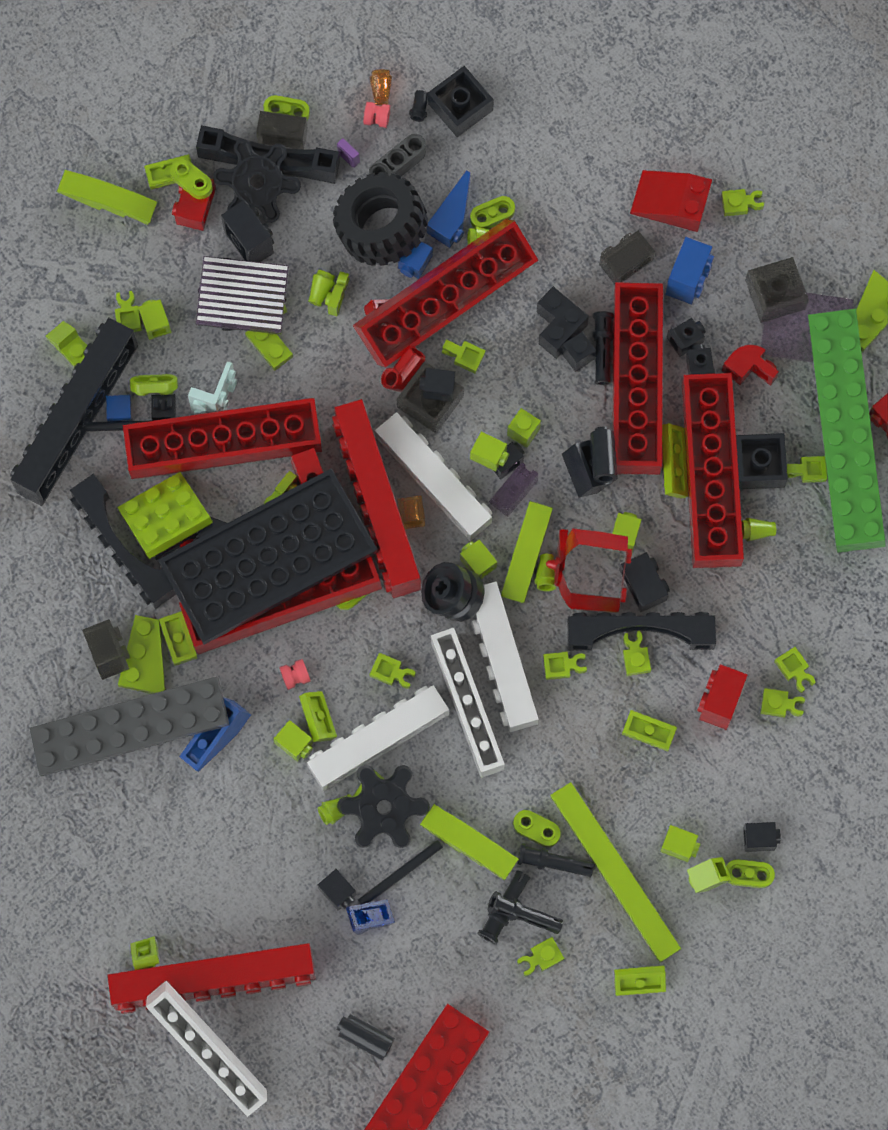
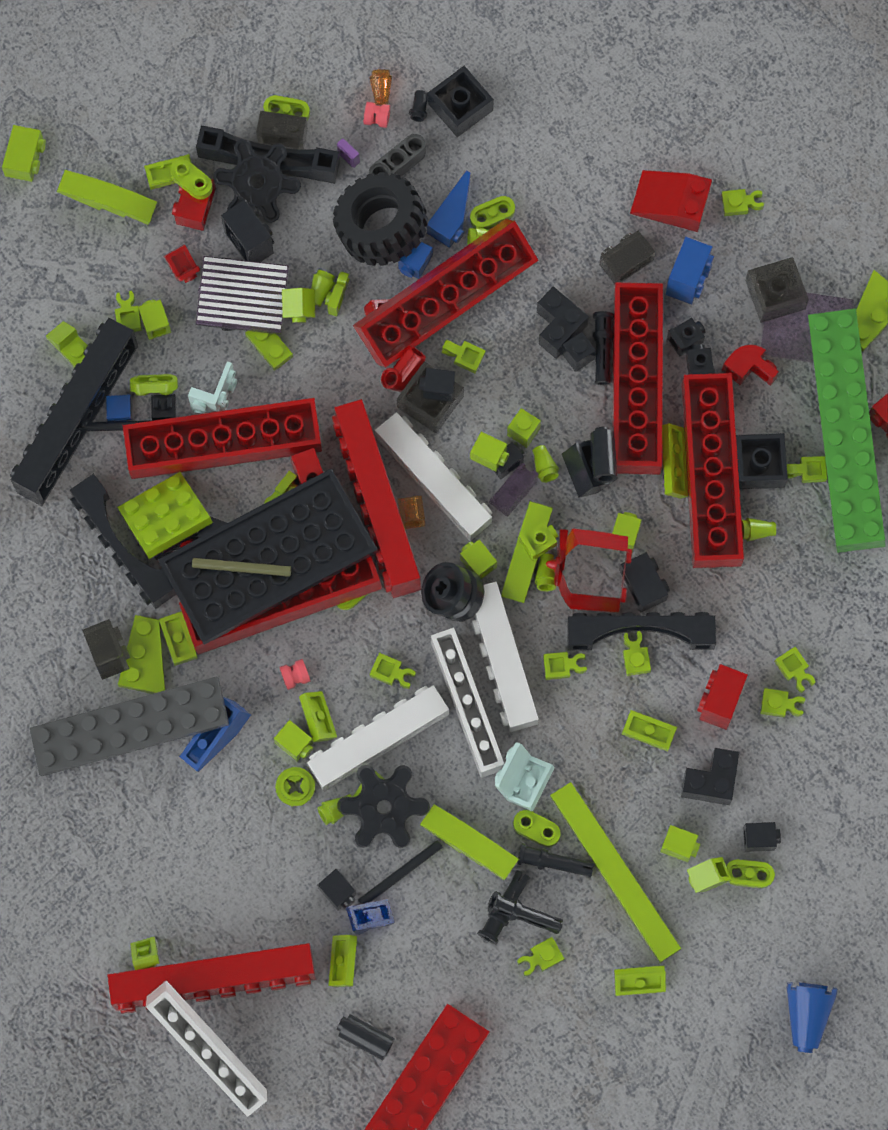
(23, 153): none -> lime brick
(182, 264): none -> red bracket
(241, 567): none -> olive bar
(294, 775): none -> lime gear
(298, 304): none -> lime brick
(342, 961): none -> lime plate
(522, 777): none -> light aqua bracket
(533, 547): none -> lime brick
(544, 464): none -> lime cone
(716, 784): none -> black brick
(809, 1013): none -> blue cone

